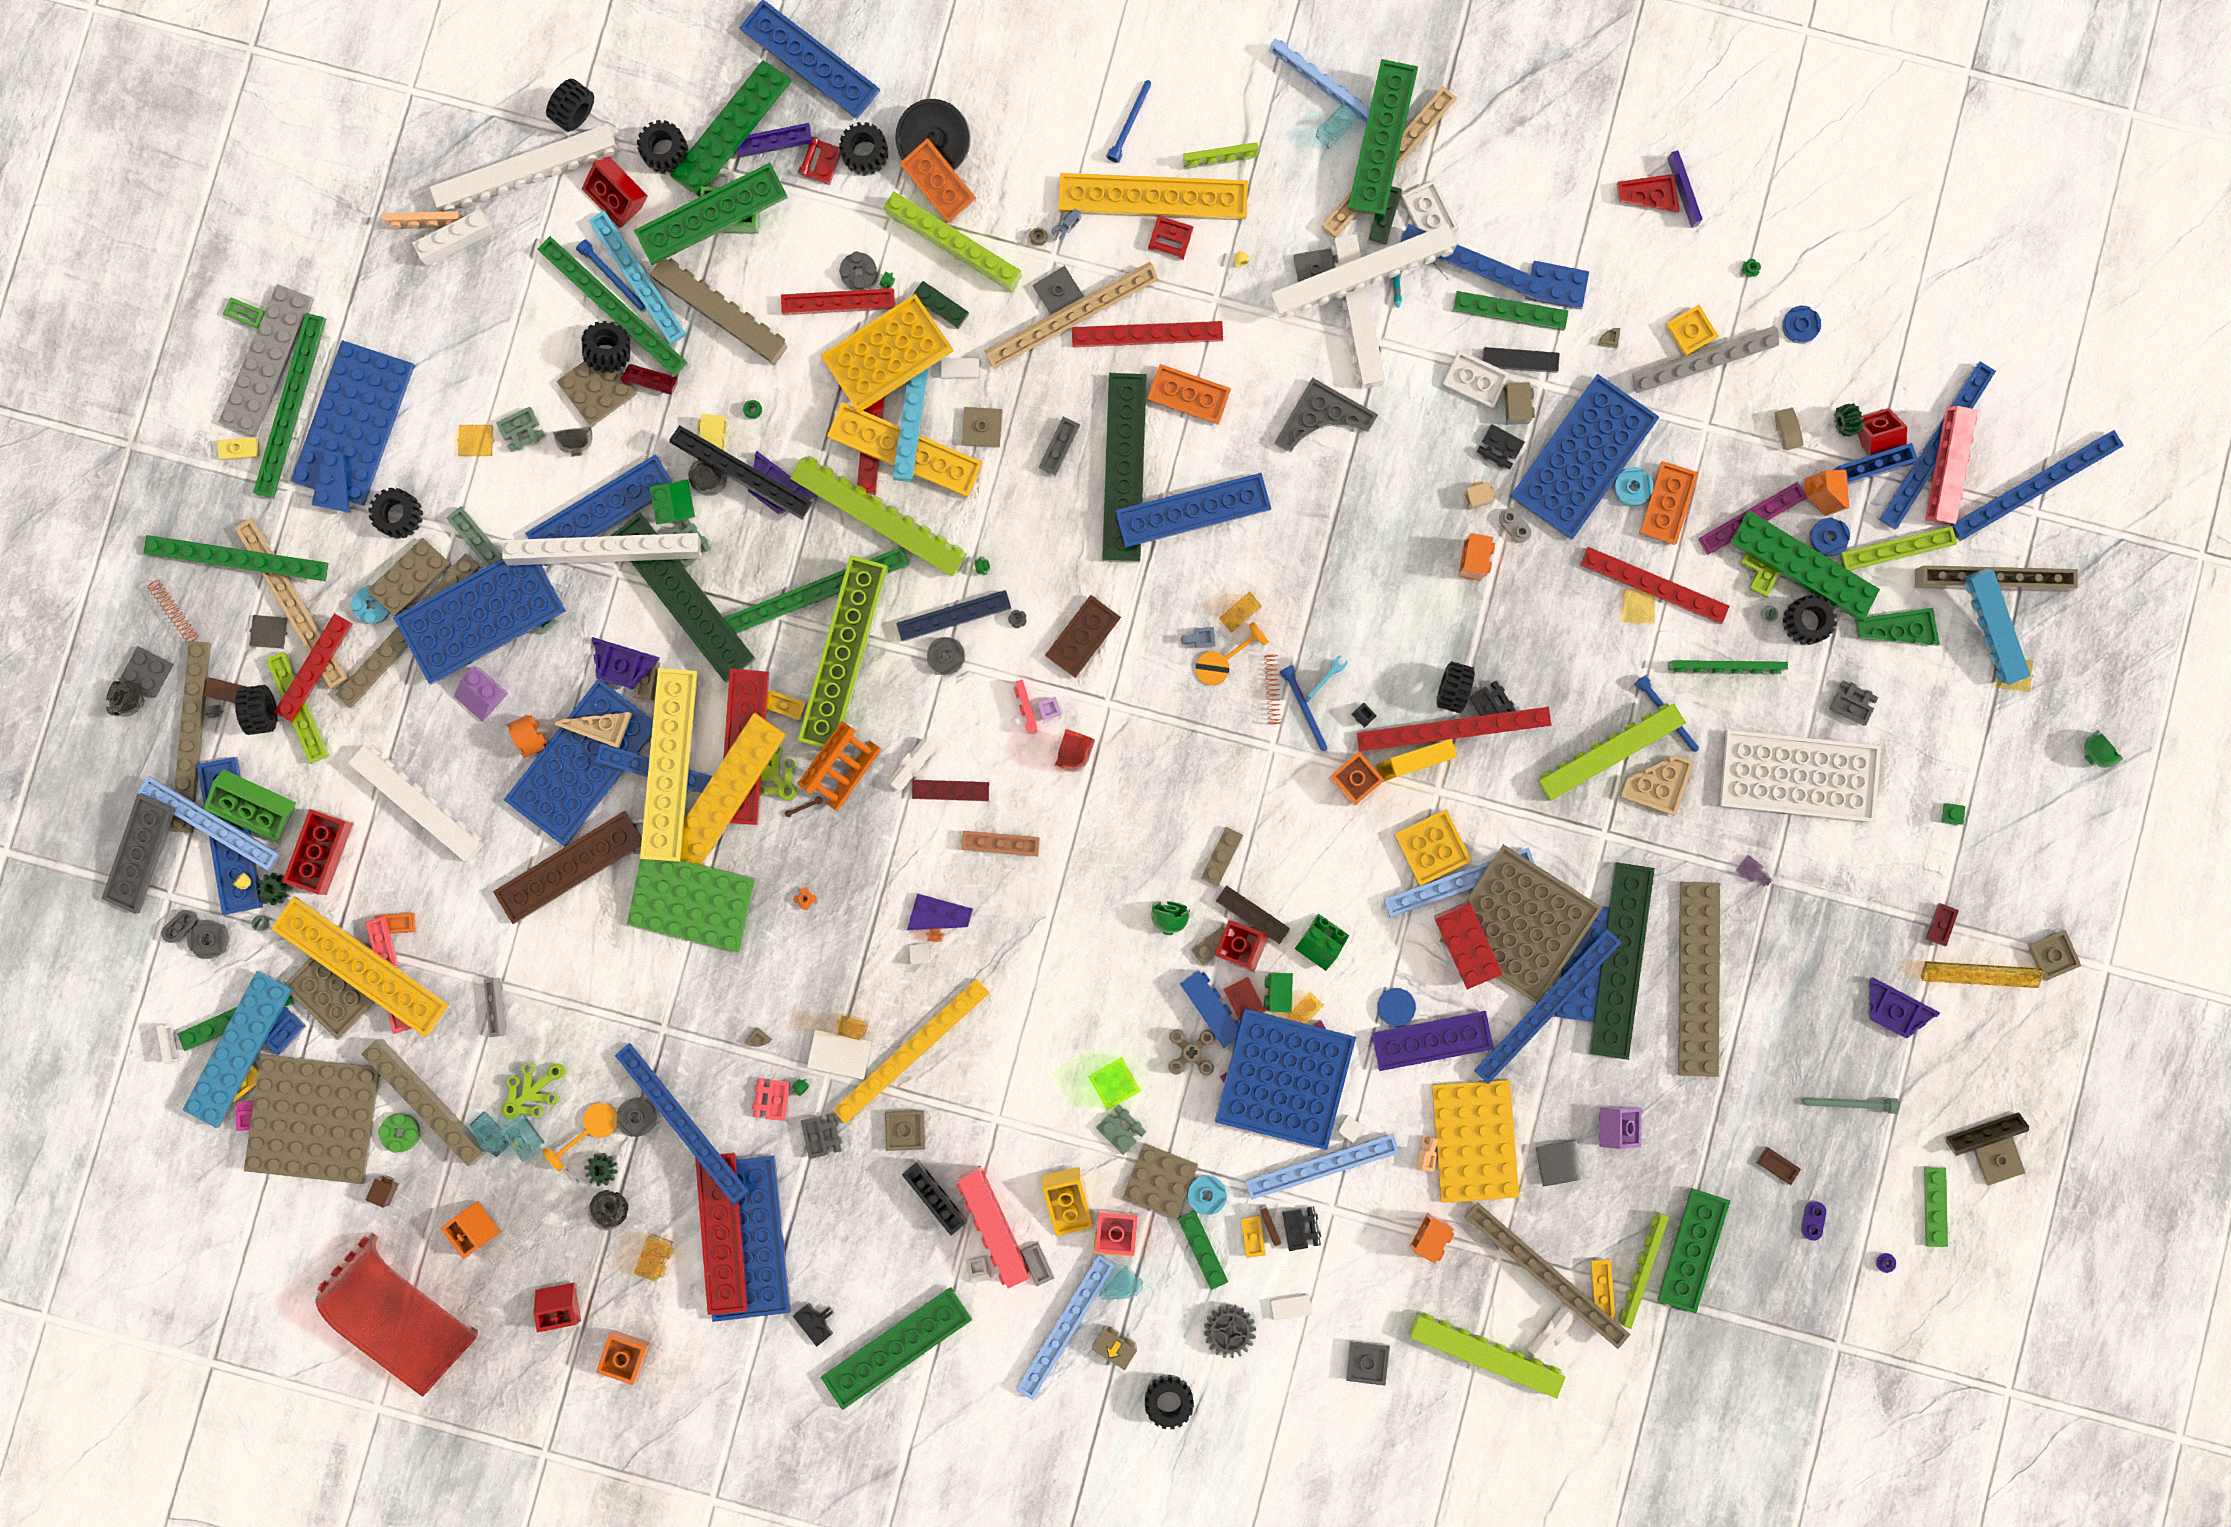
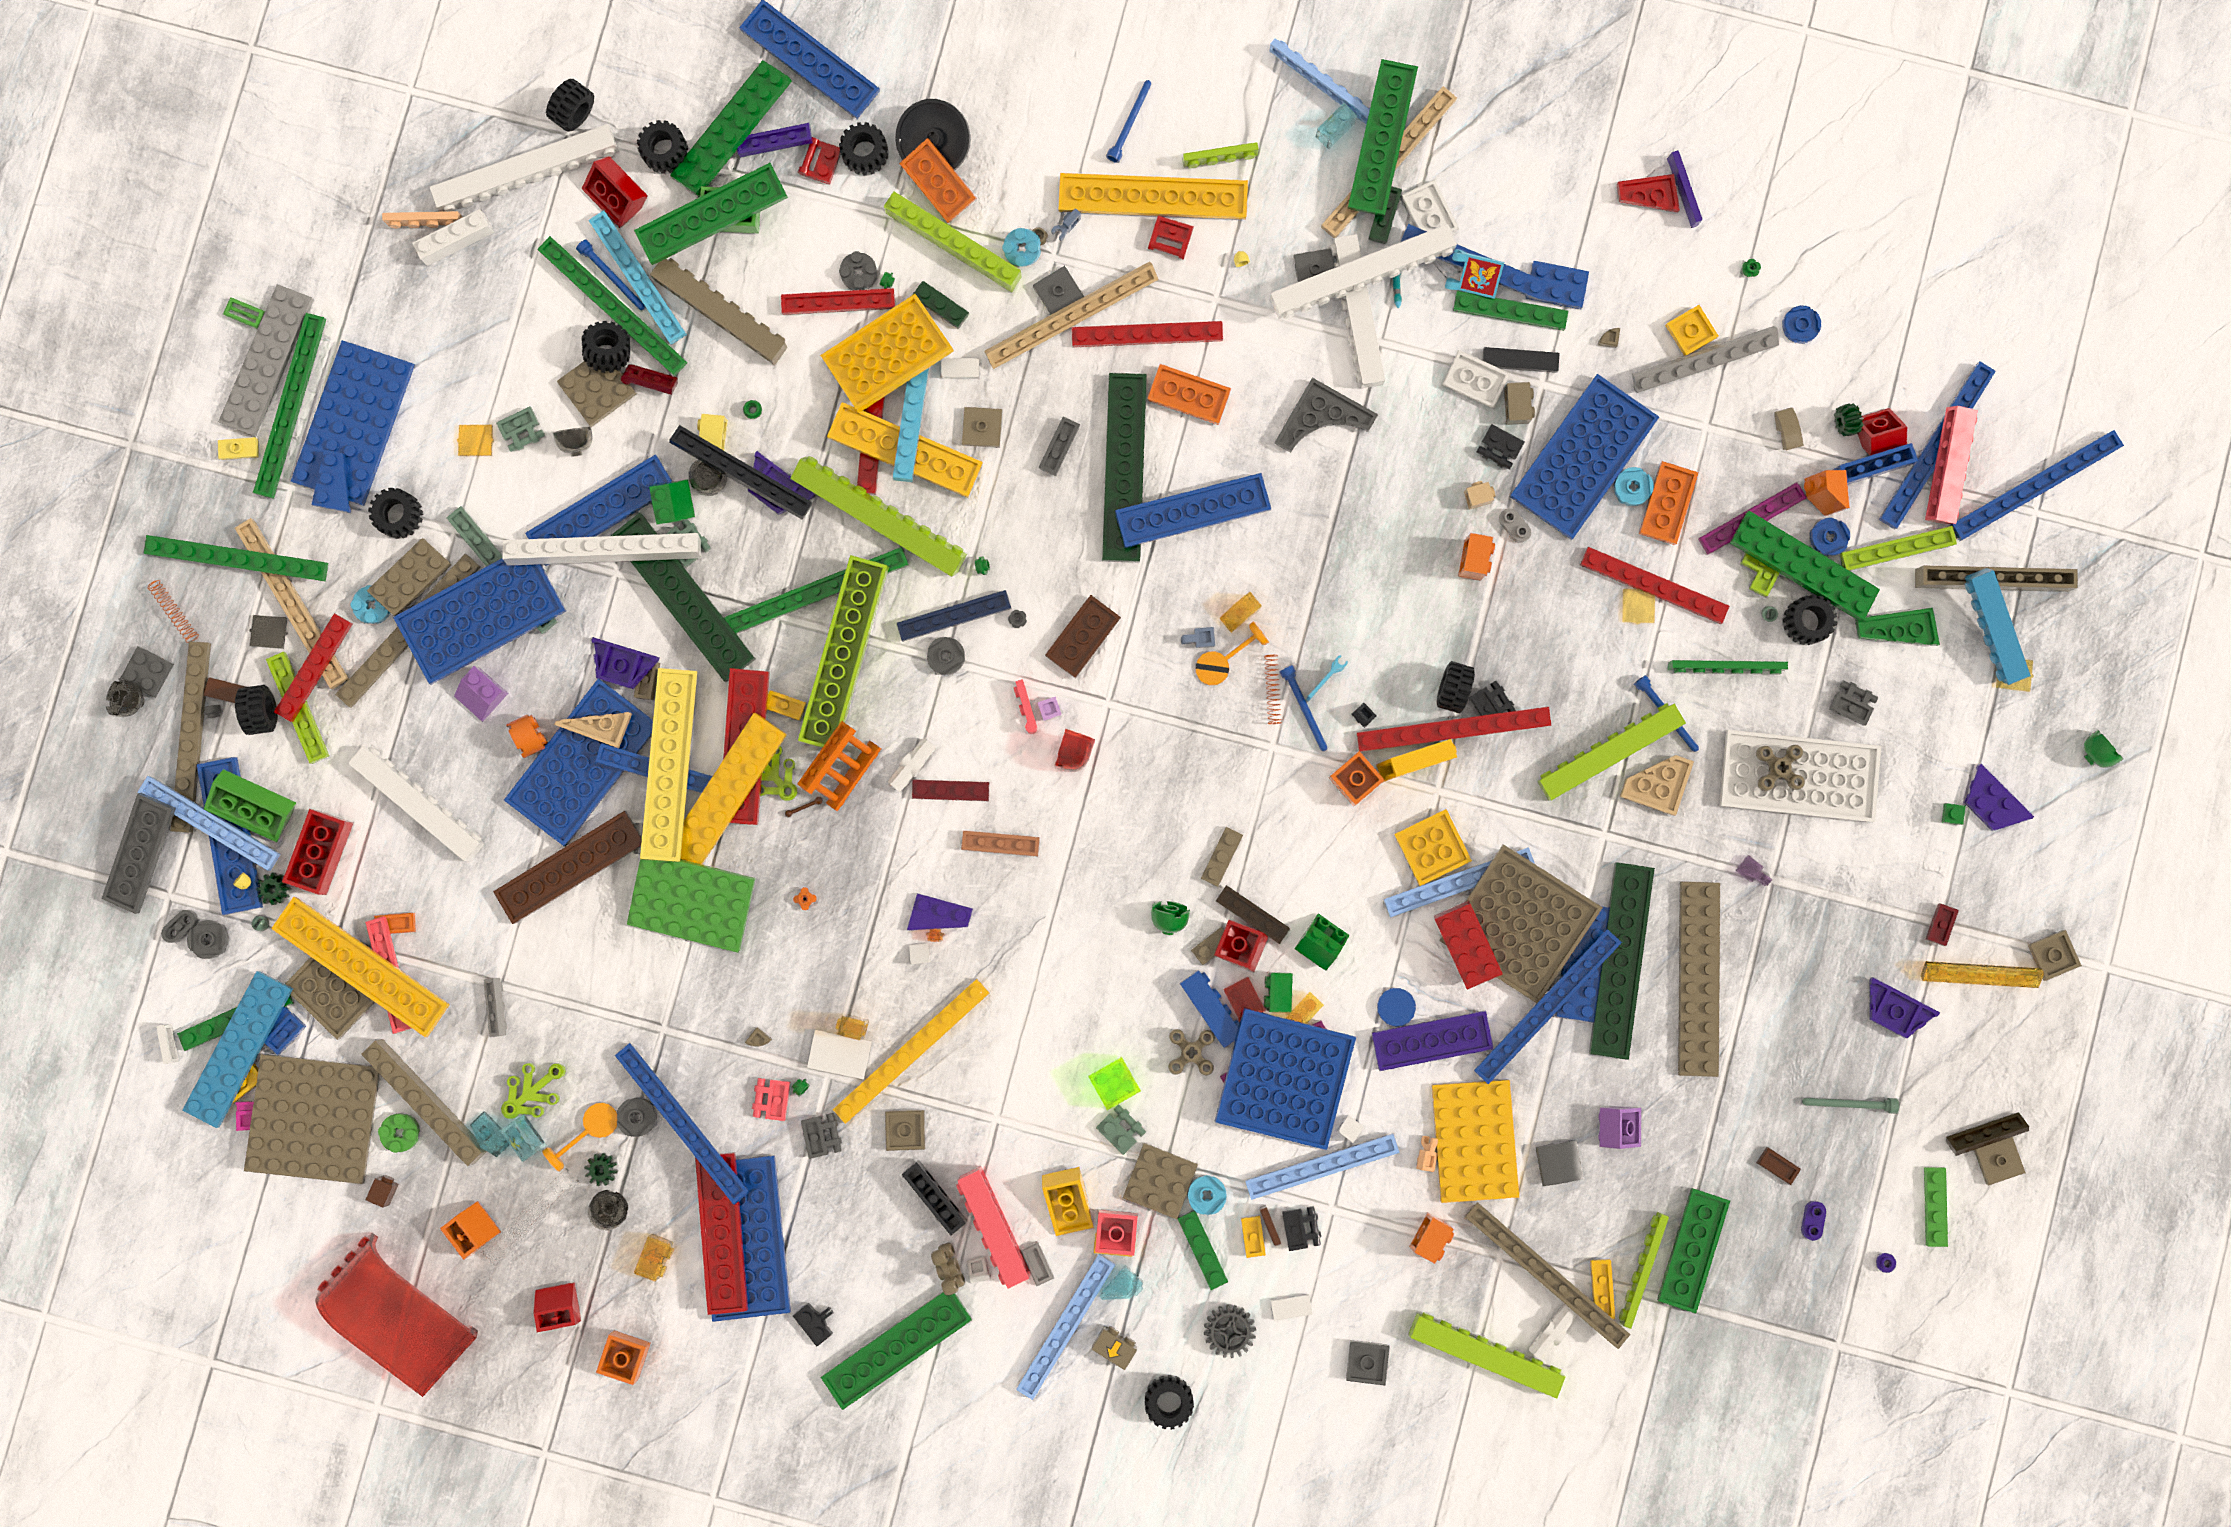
(948, 1268): none -> dark tan gear
(1032, 247): none -> medium azure plate
(1479, 274): none -> flag
(1775, 773): none -> dark tan gear
(1993, 802): none -> dark purple wing

